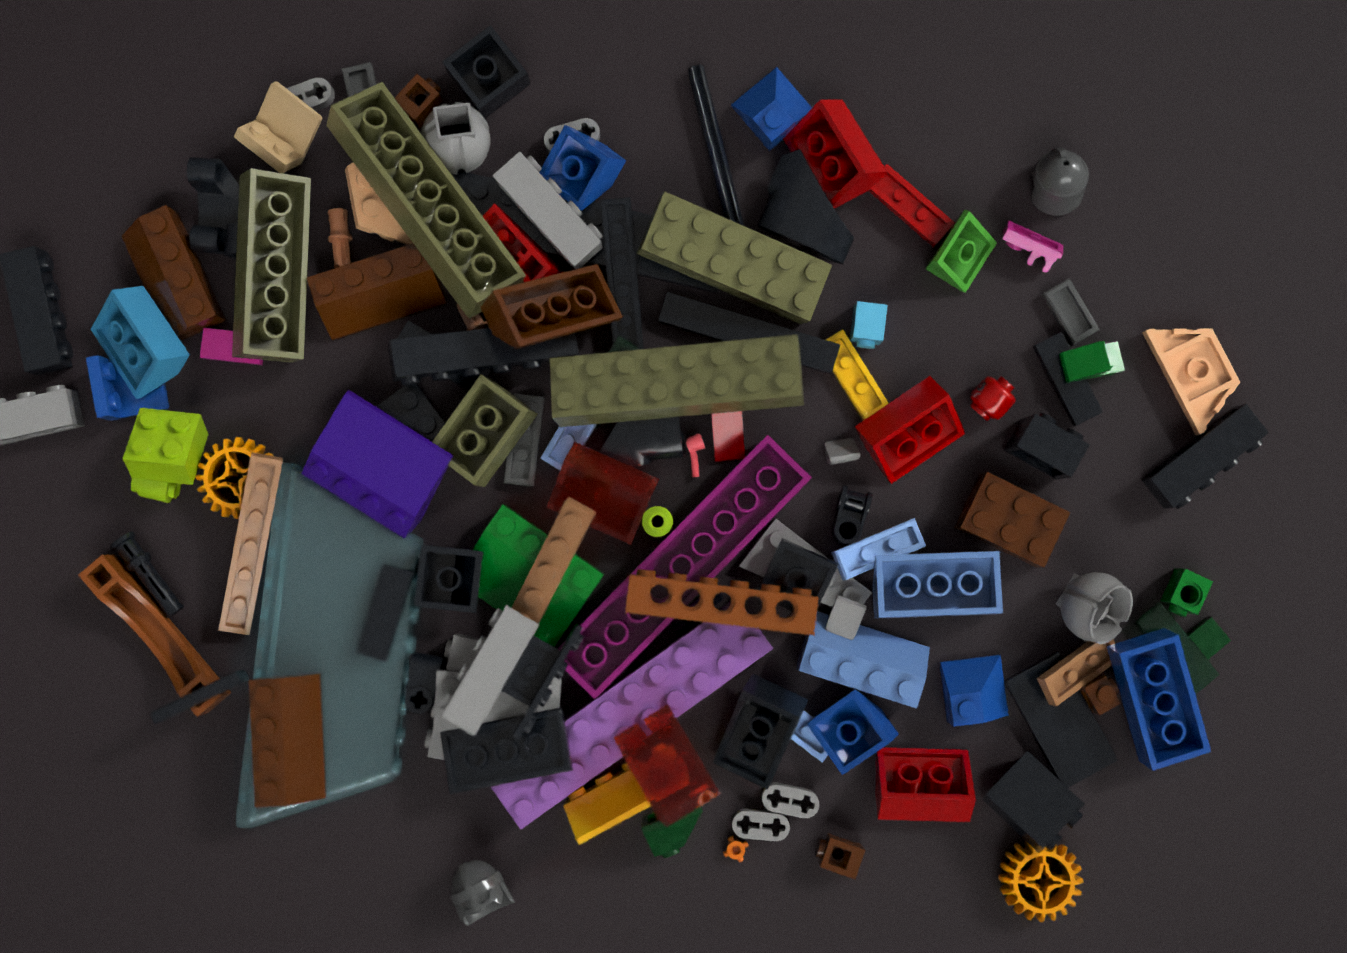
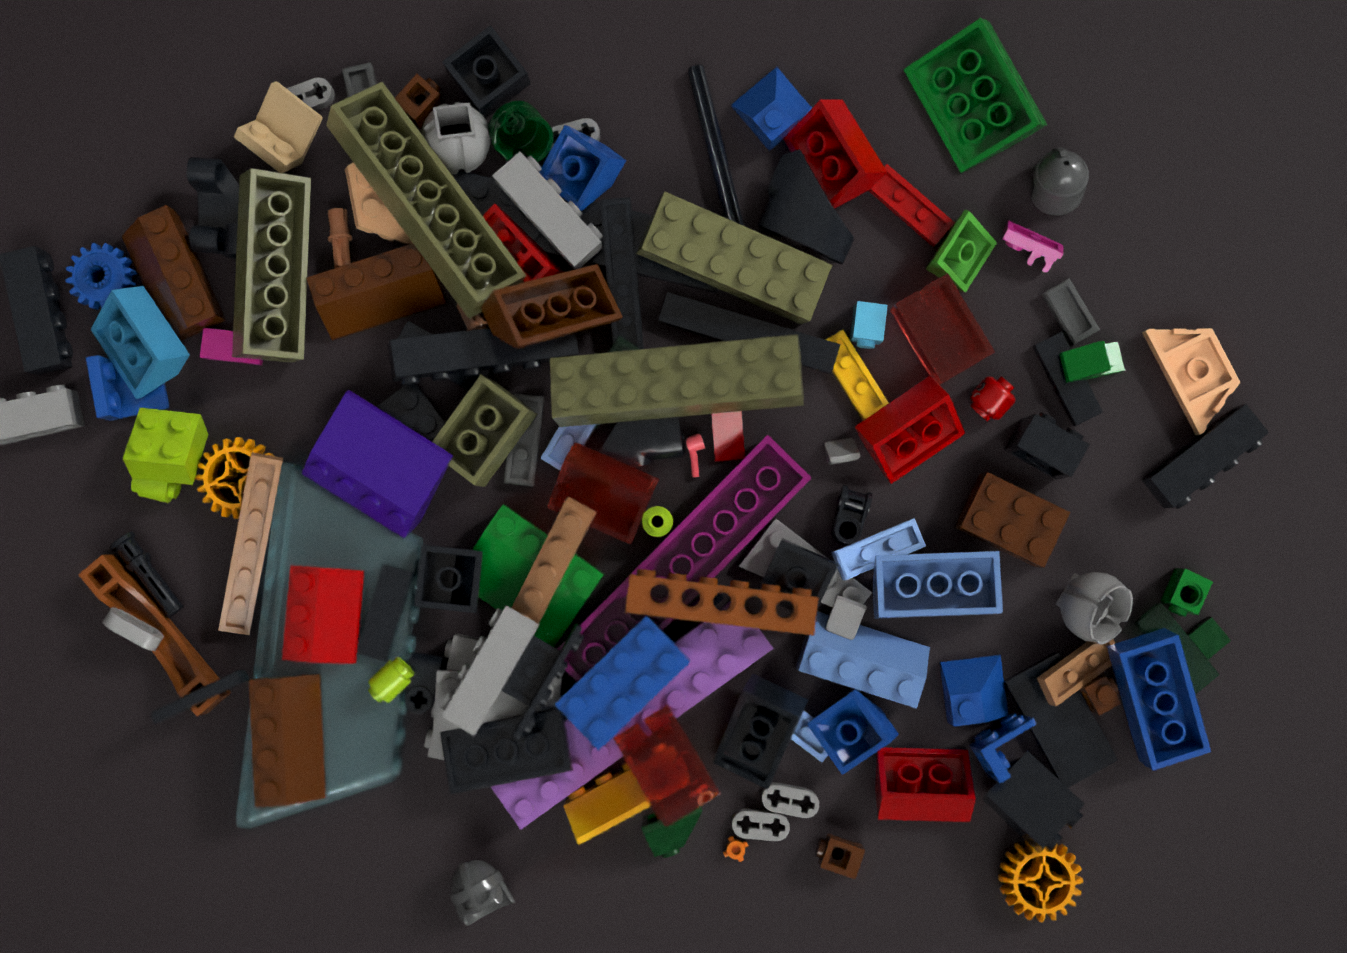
(90, 265): none -> blue gear
(133, 629): none -> light grey beam
(323, 614): none -> red slope
(390, 680): none -> lime brick
(530, 137): none -> dark green helmet
(622, 682): none -> blue brick
(941, 329): none -> clear red piece
(974, 95): none -> green slope
(986, 742): none -> blue bracket

